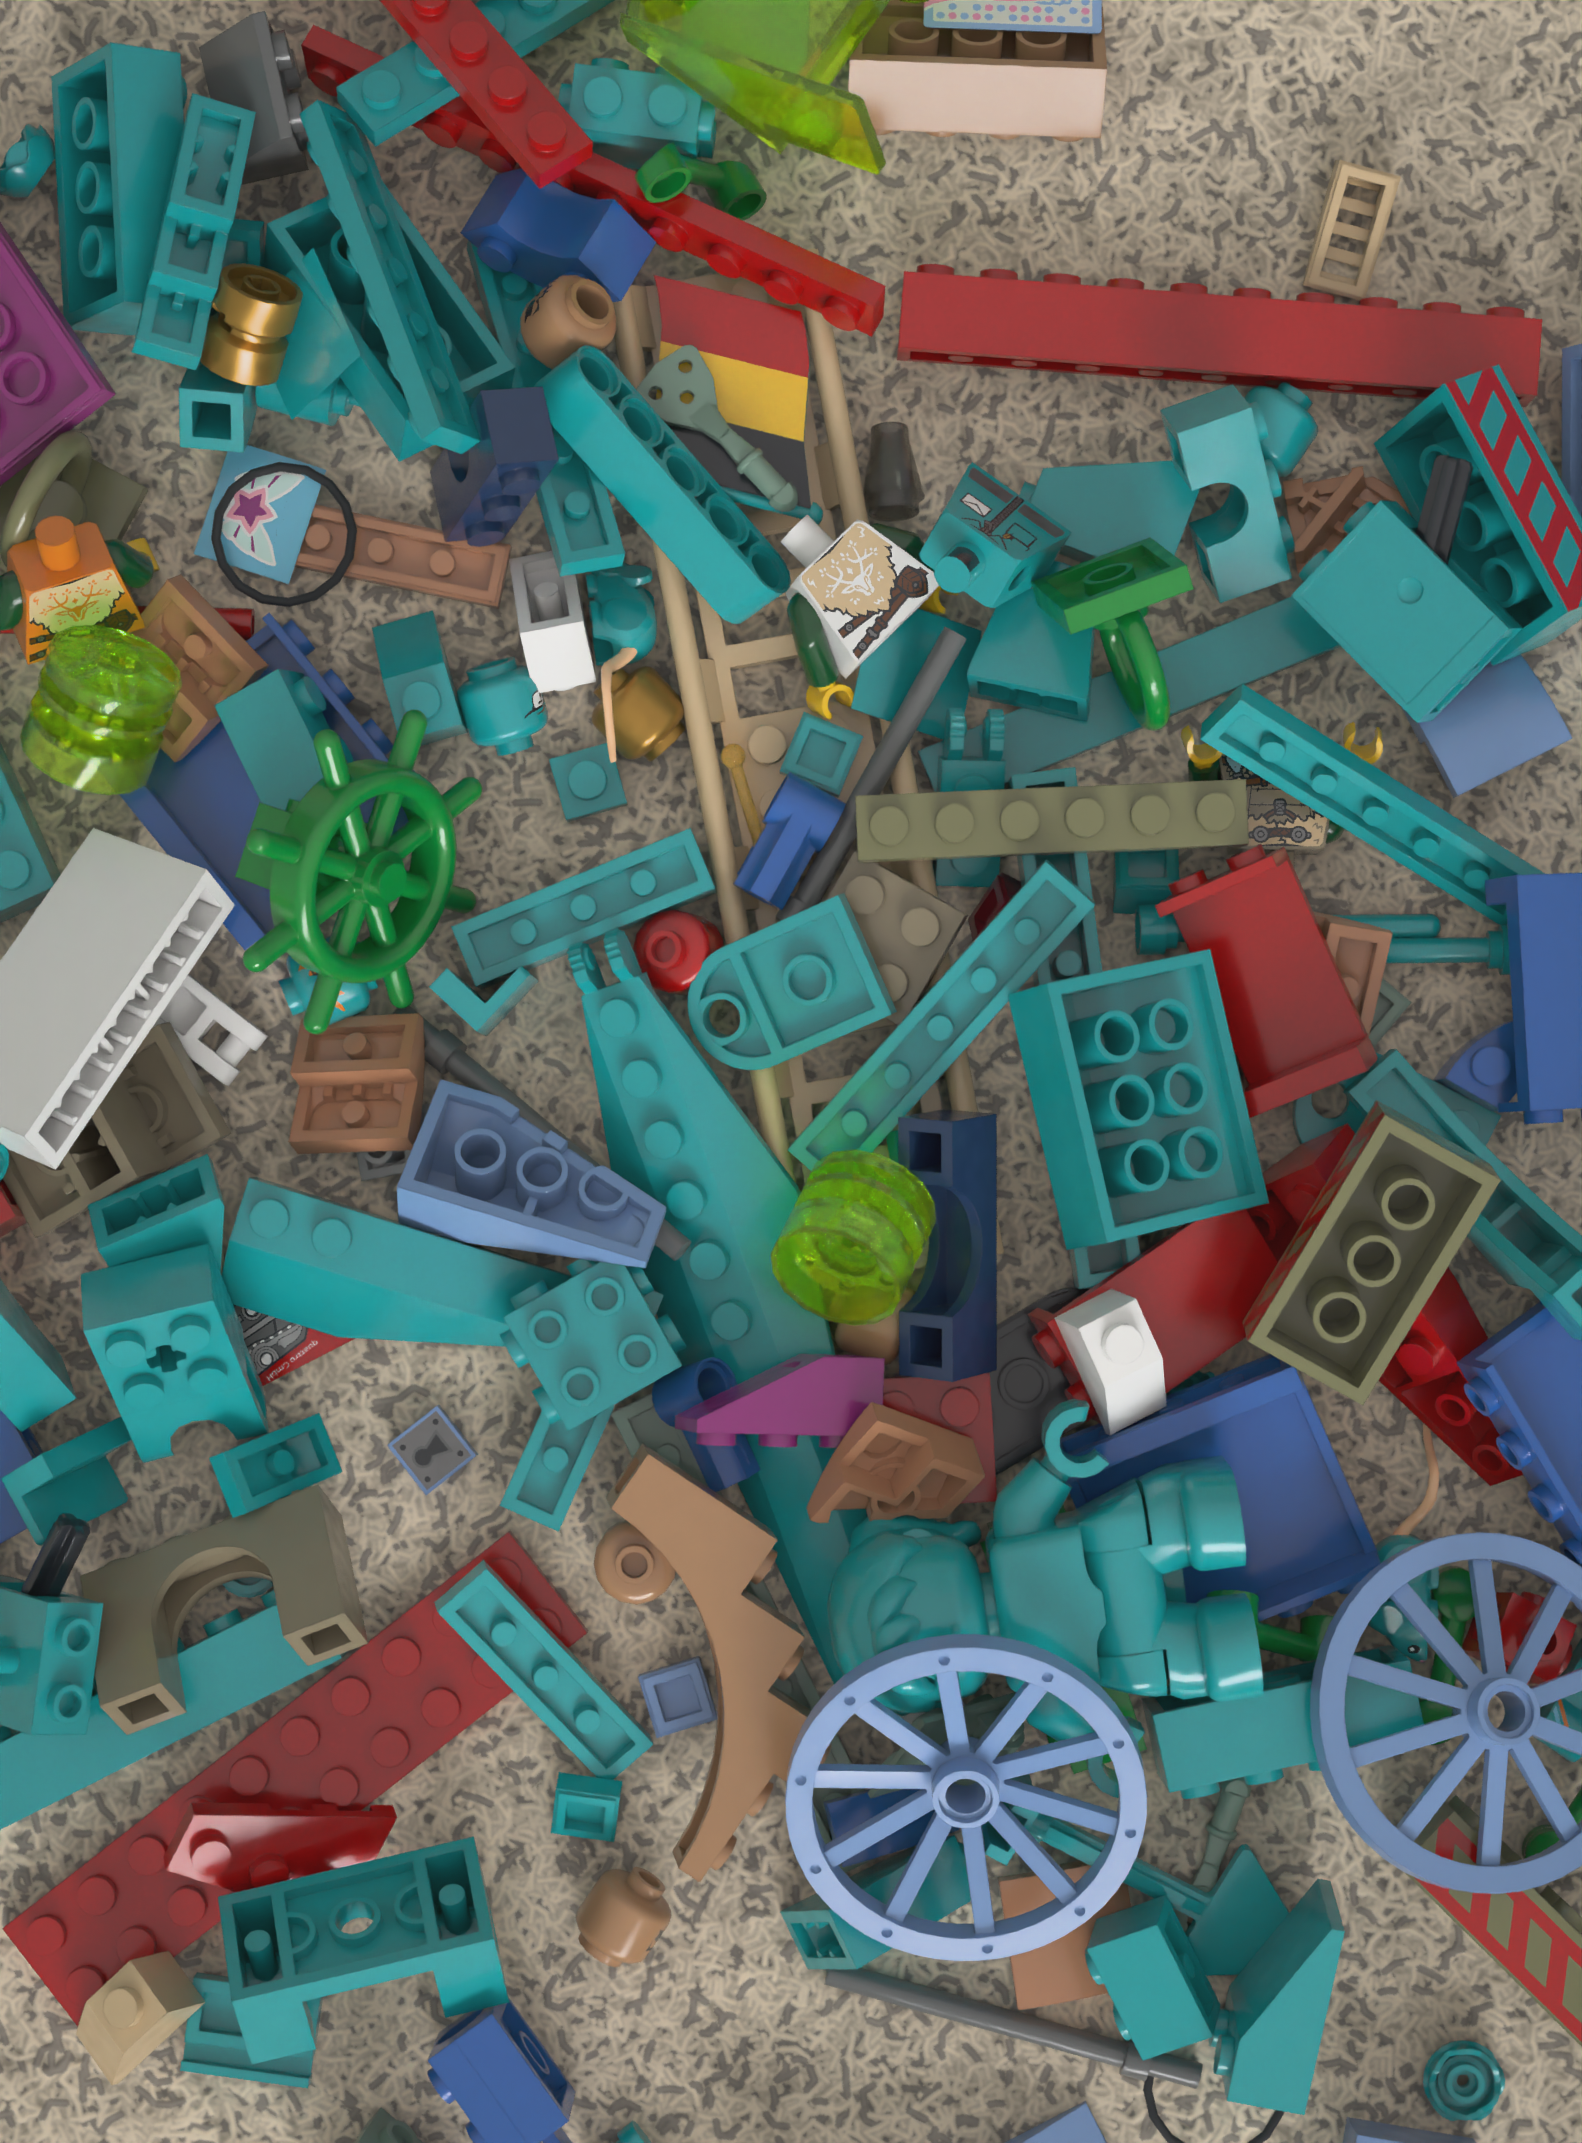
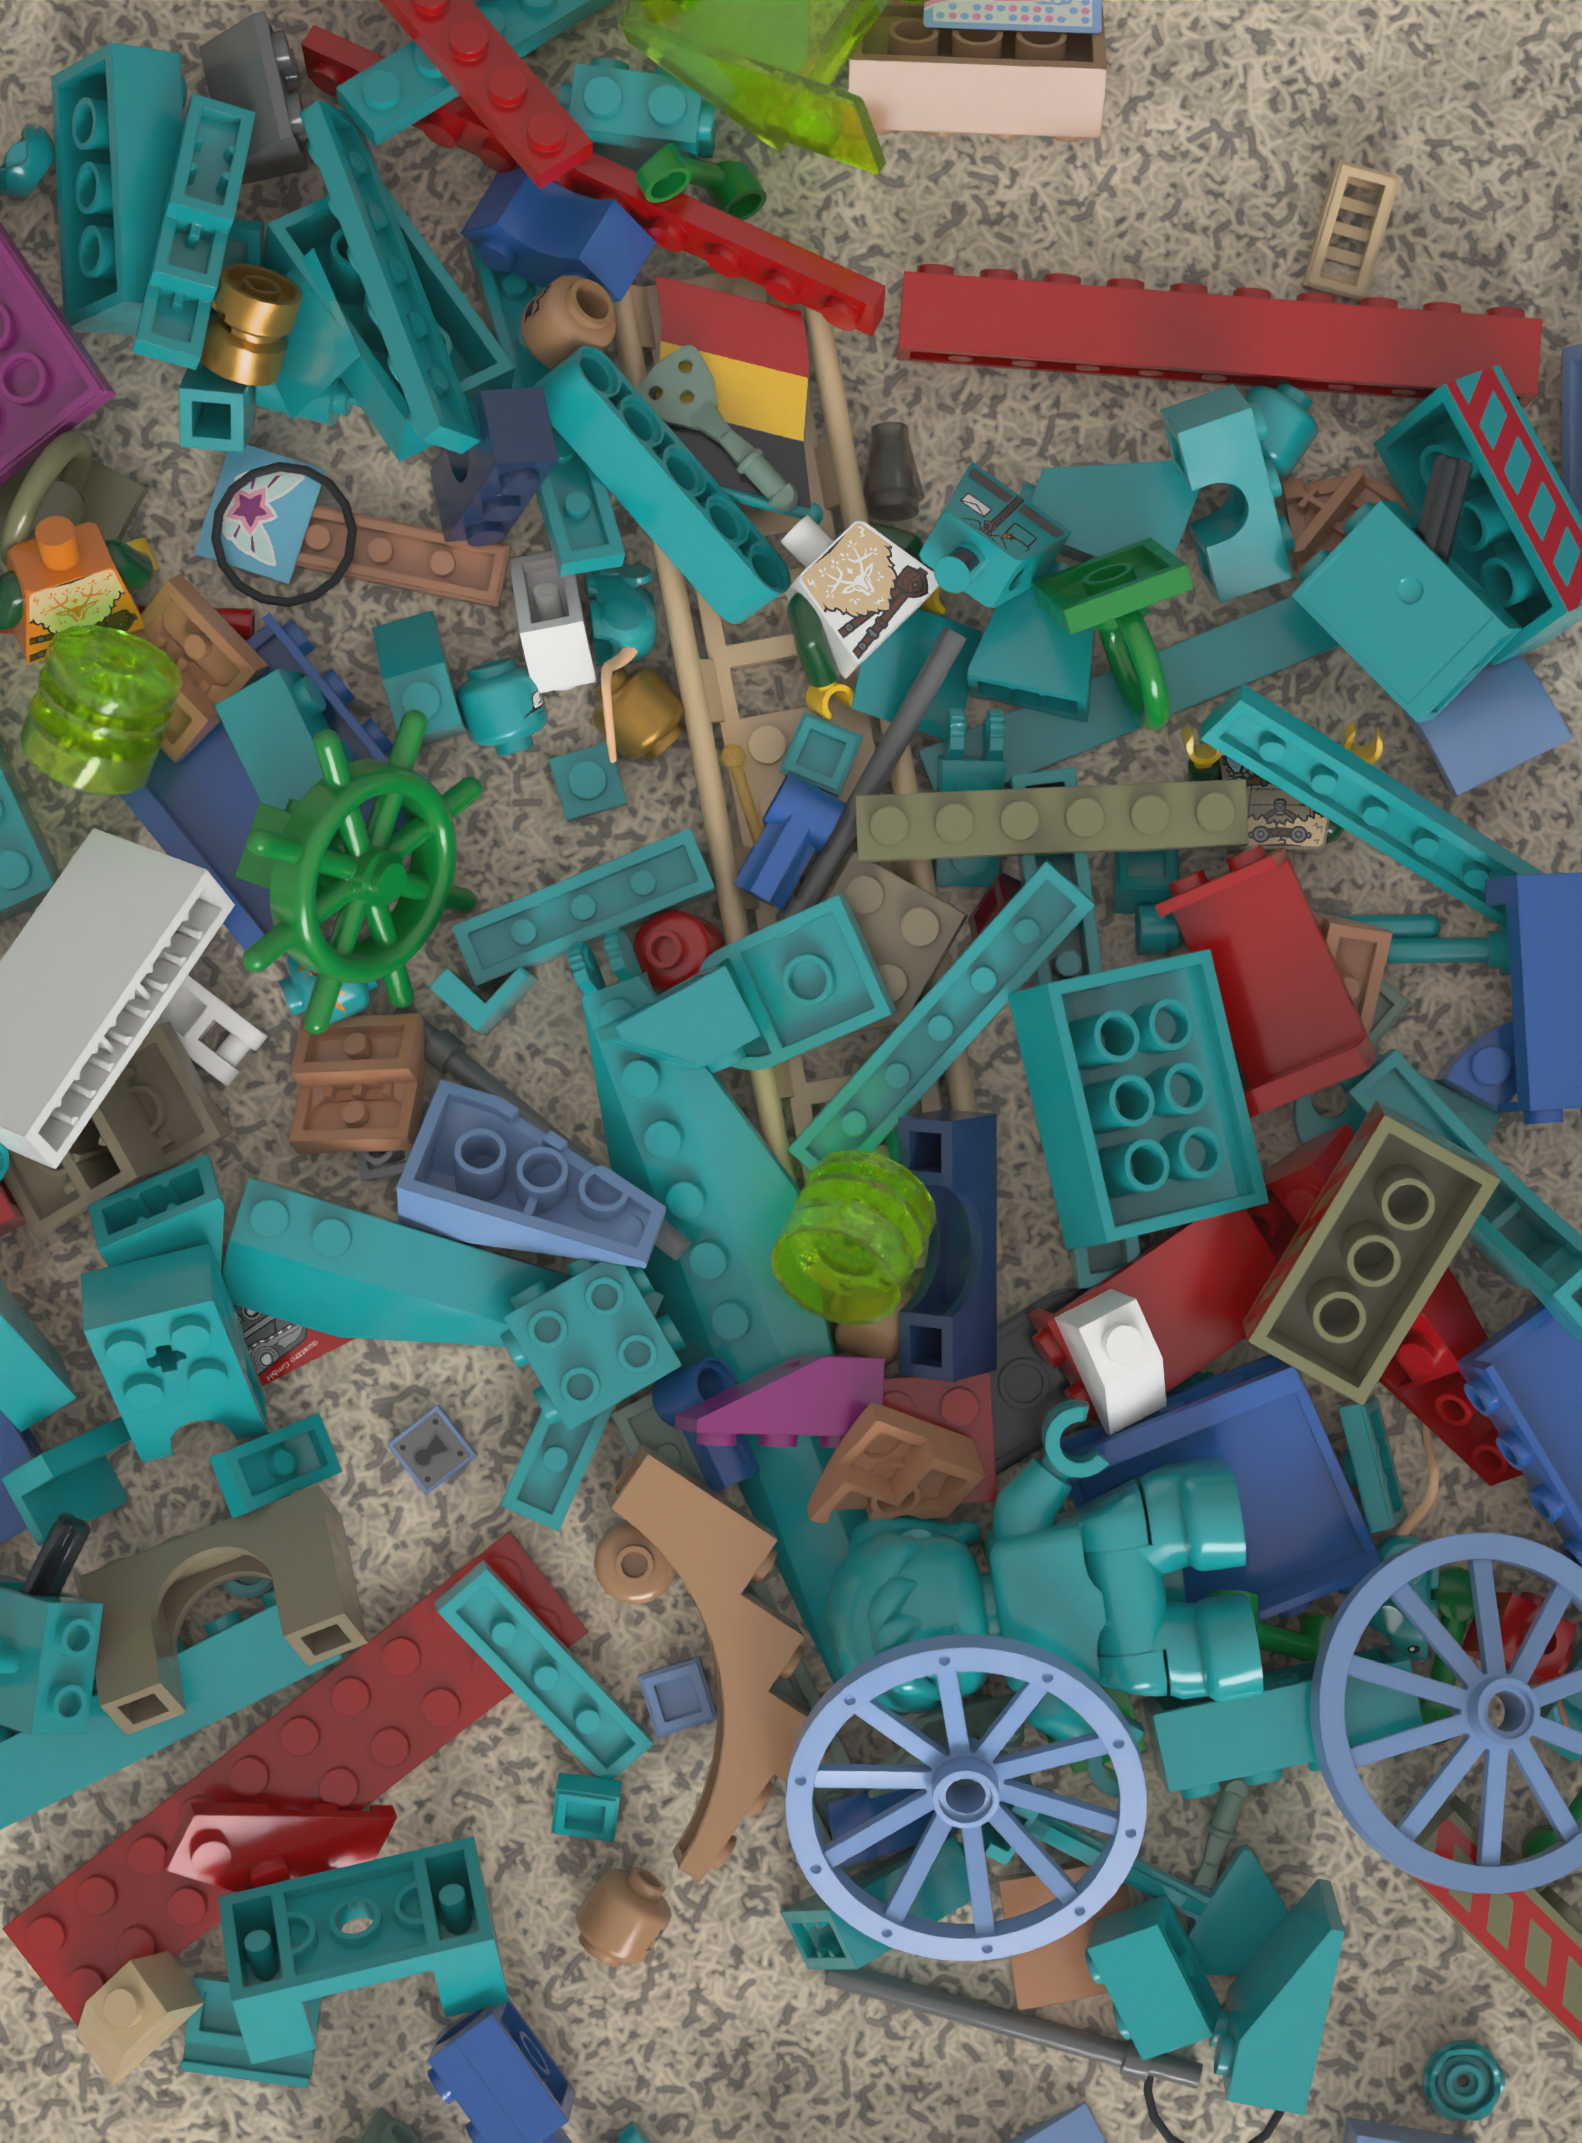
(688, 1024): none -> teal slope
(1371, 1464): none -> teal plate

